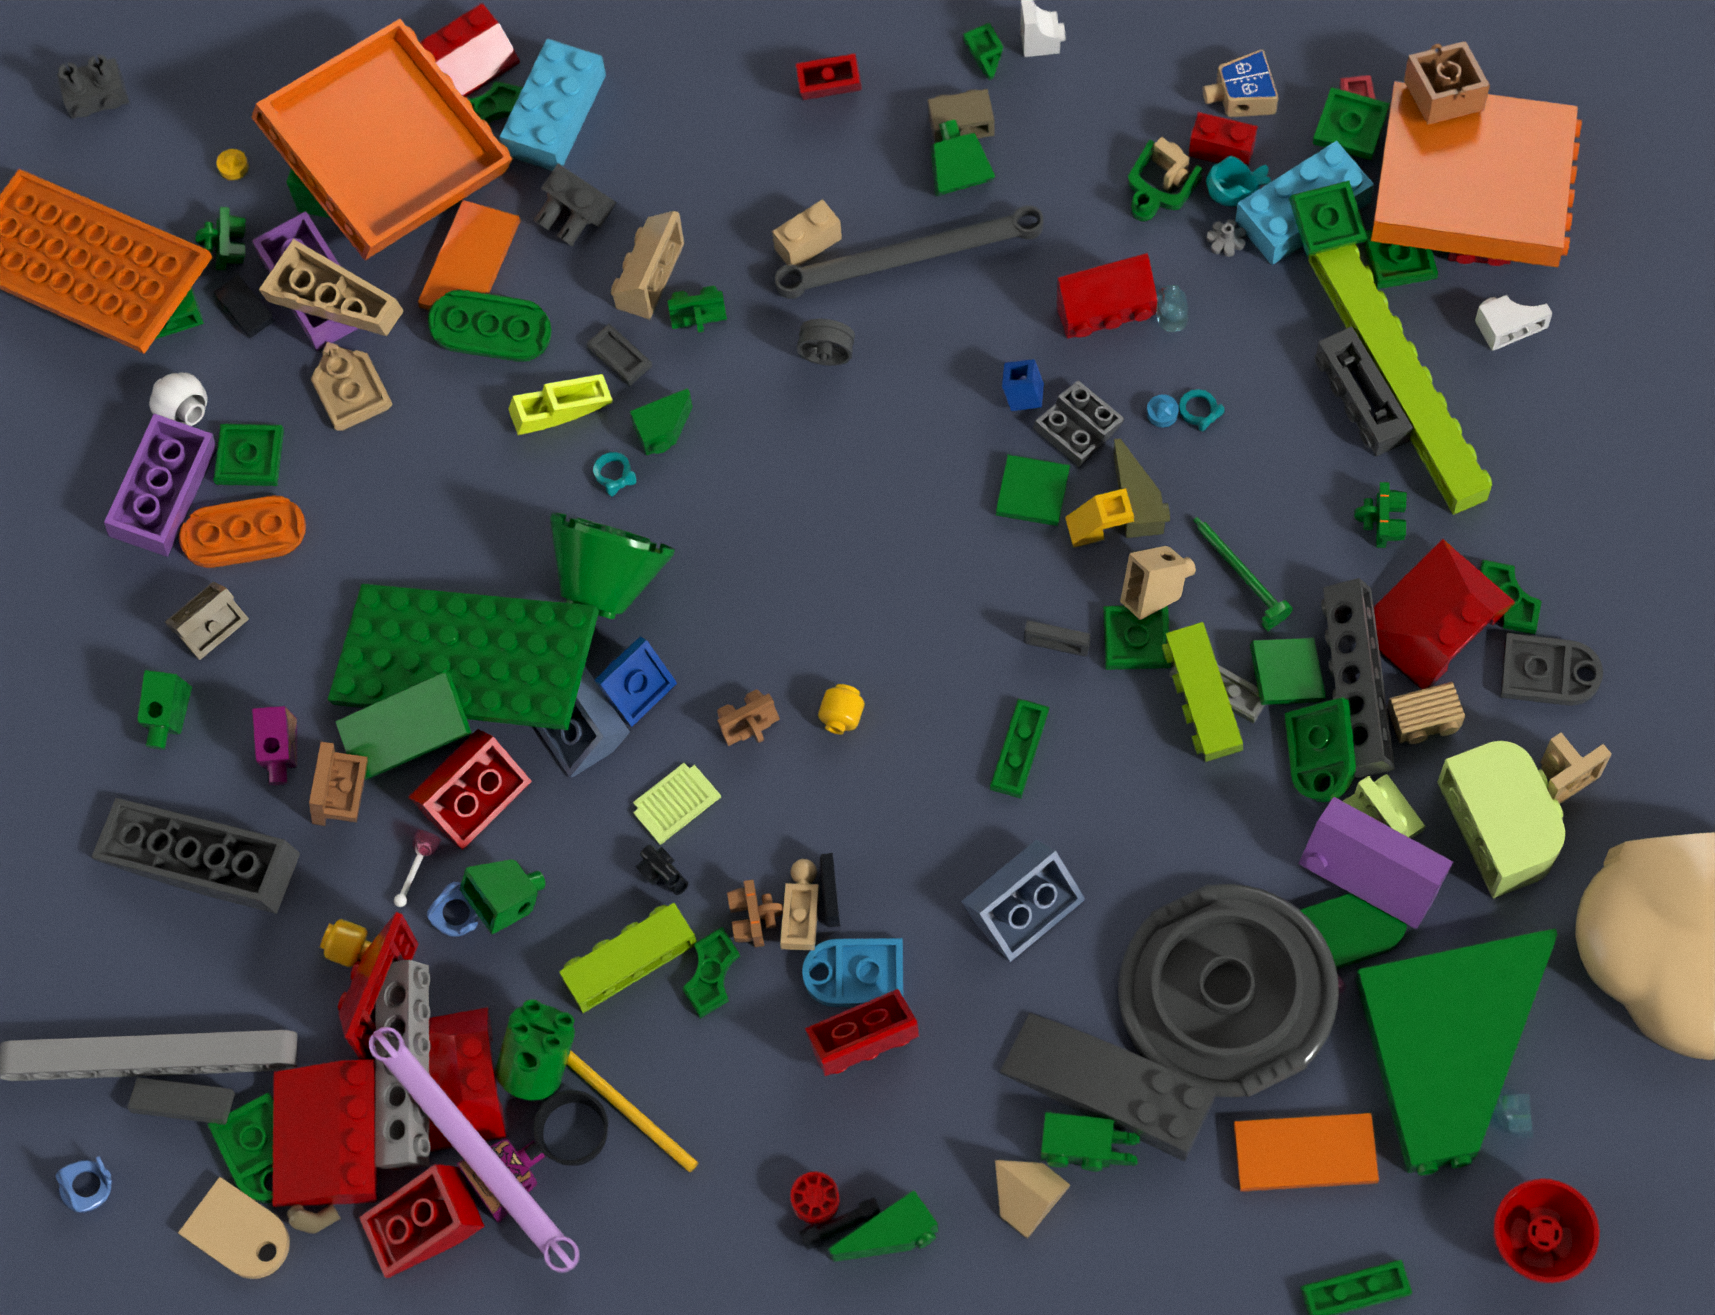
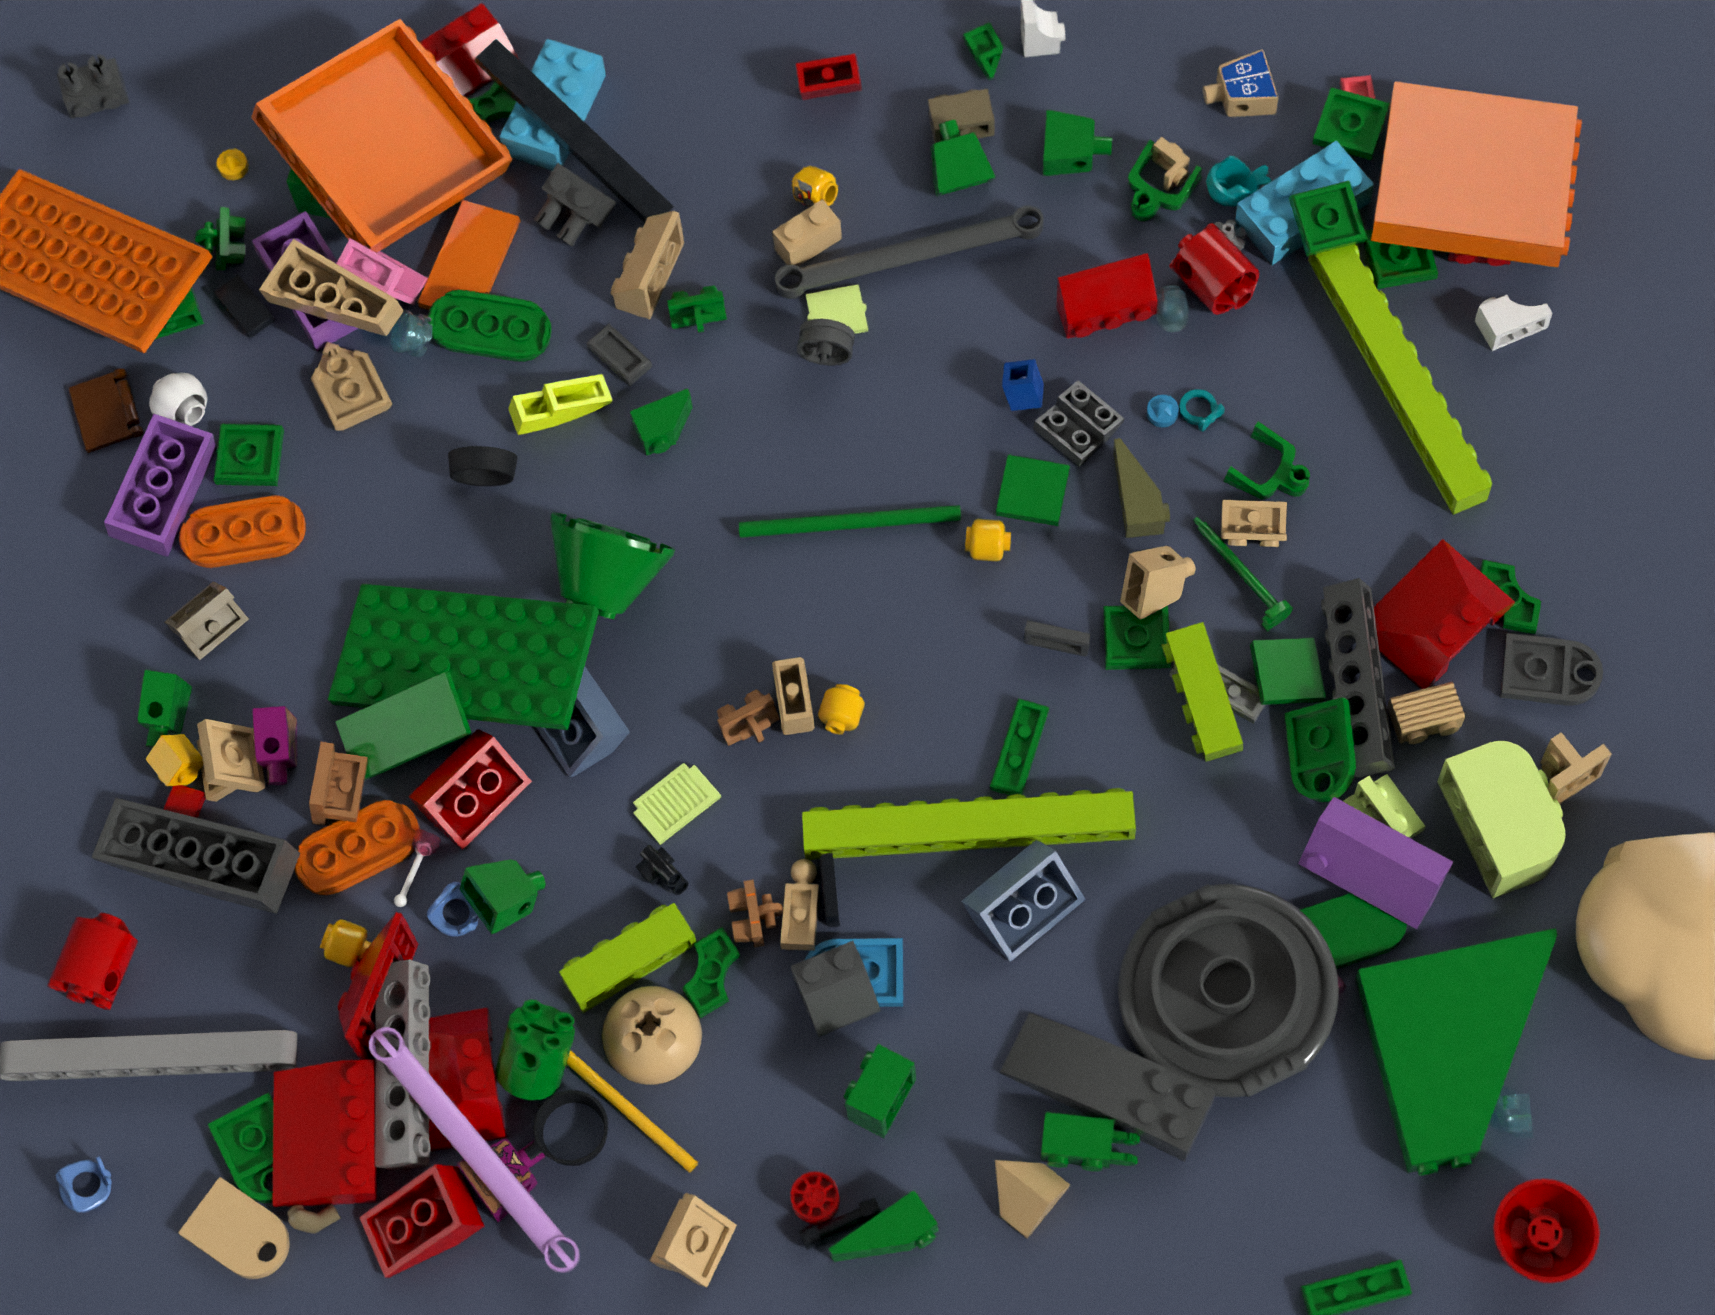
(94, 960): none -> red cylinder
(105, 410): none -> reddish brown piece
(175, 760): none -> yellow brick
(181, 1100): dark grey tile -> none
(185, 801): none -> red tile
(228, 759): none -> tan bracket
(356, 850): none -> orange tile
(382, 271): none -> bright pink panel
(411, 334): none -> clear light blue wheel
(482, 465): none -> black tyre
(571, 131): none -> black tile
(612, 486): teal piece -> none
(635, 681): blue tile -> none
(654, 1052): none -> tan piece
(693, 1240): none -> tan bracket
(793, 696): none -> tan brick
(813, 185): none -> yellow head
(835, 988): none -> dark grey slope
(840, 305): none -> yellowish green piece
(850, 521): none -> green piece
(862, 1032): red slope -> none
(879, 1090): none -> green brick
(969, 824): none -> lime brick
(987, 540): none -> yellow head
(1071, 144): none -> green torso
(1099, 513): yellow slope -> none
(1215, 270): none -> red cylinder
(1219, 137): red brick -> none
(1253, 521): none -> tan bracket
(1284, 477): none -> green piece
(1305, 1152): orange tile -> none
(1386, 502): green hips -> none
(1390, 425): dark grey brick -> none
(1446, 82): medium nougat brick -> none

